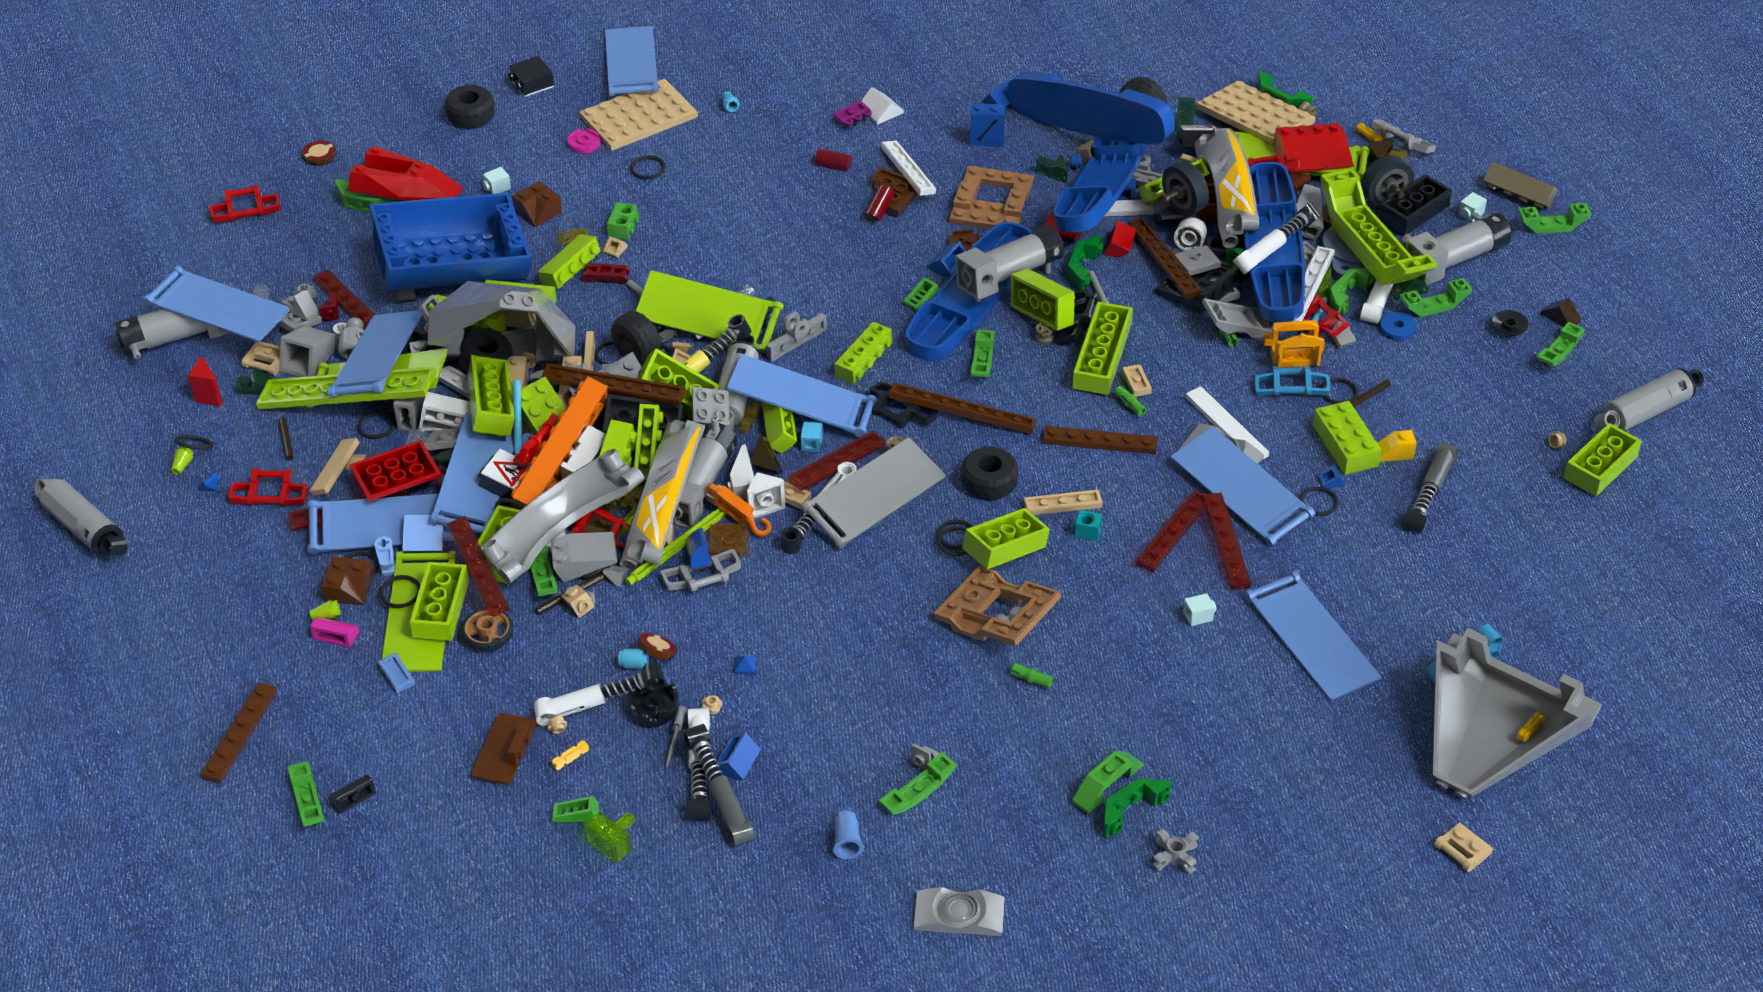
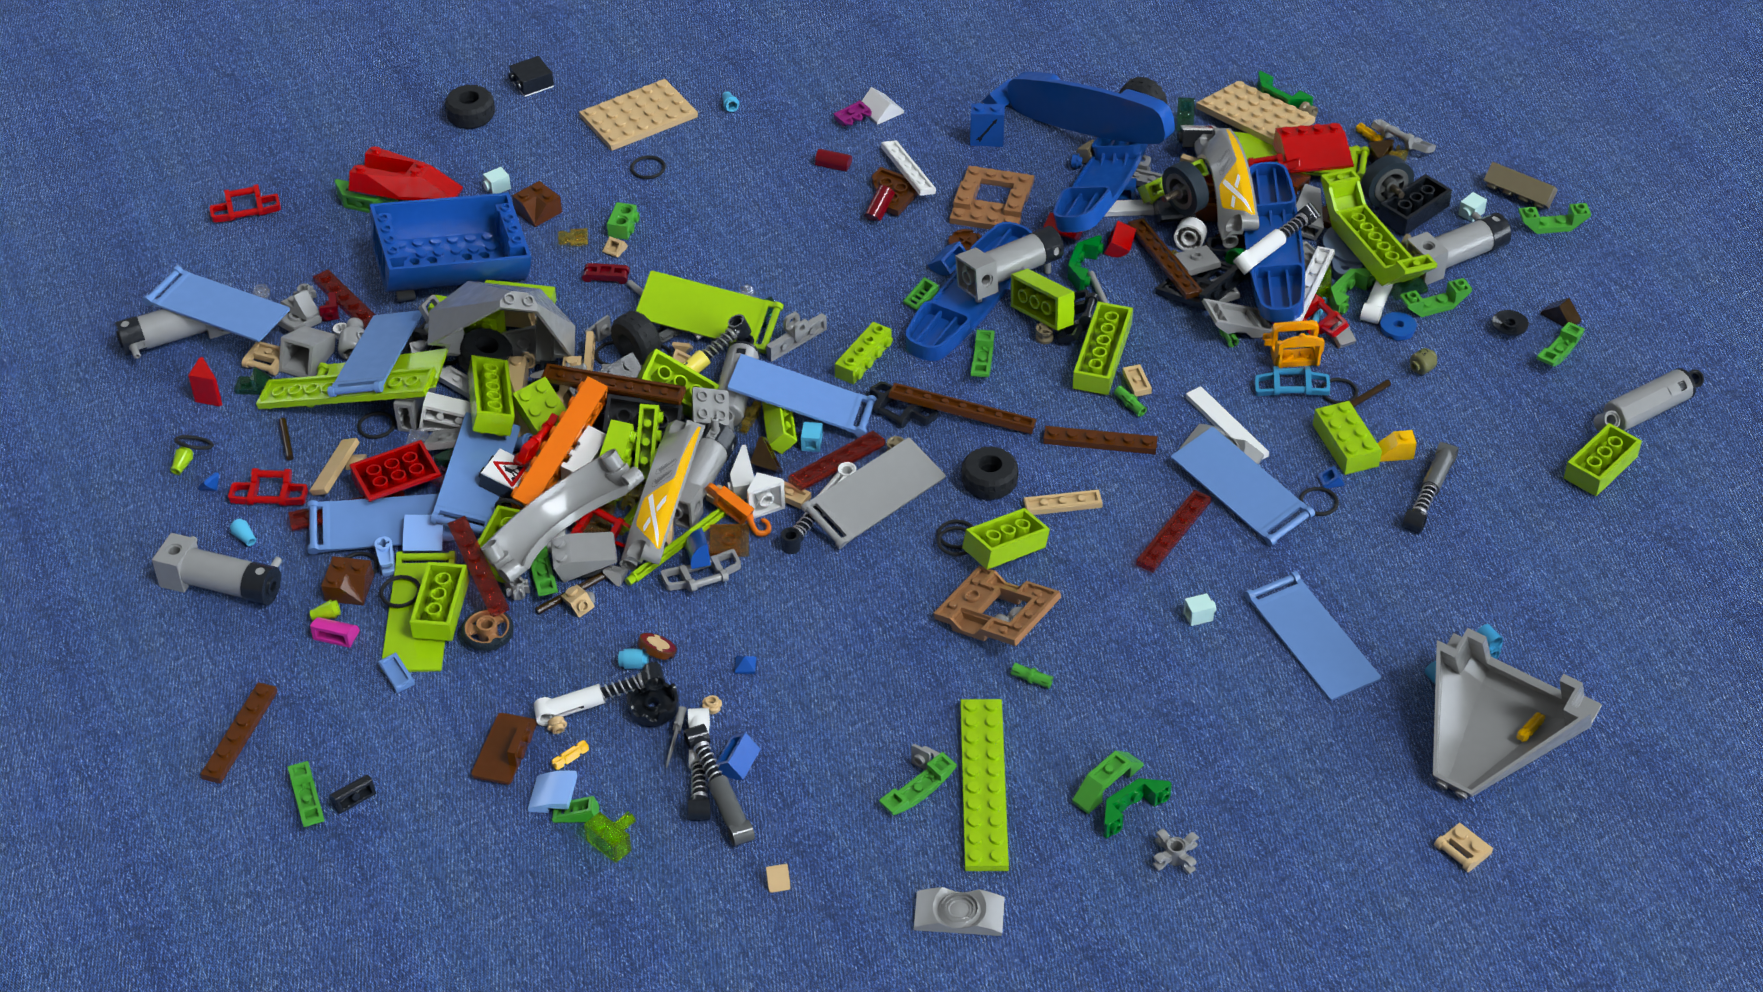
(81, 517): light grey piece -> none
(183, 564): none -> light grey piece
(242, 531): none -> medium azure cone
(319, 152): tile -> none
(517, 420): medium azure bar -> none
(517, 588): none -> light grey gear
(552, 791): none -> light blue slope
(569, 261): lime brick -> none
(584, 141): dark pink tile -> none
(602, 328): none -> light grey bracket
(631, 60): medium blue flag -> none
(778, 878): none -> tan slope
(847, 836): medium blue plant -> none
(984, 785): none -> lime plate
(1053, 169): slope -> none
(1087, 525): teal brick -> none
(1226, 541): clear red plate -> none
(1423, 361): none -> olive head
(1557, 440): tan plate -> none

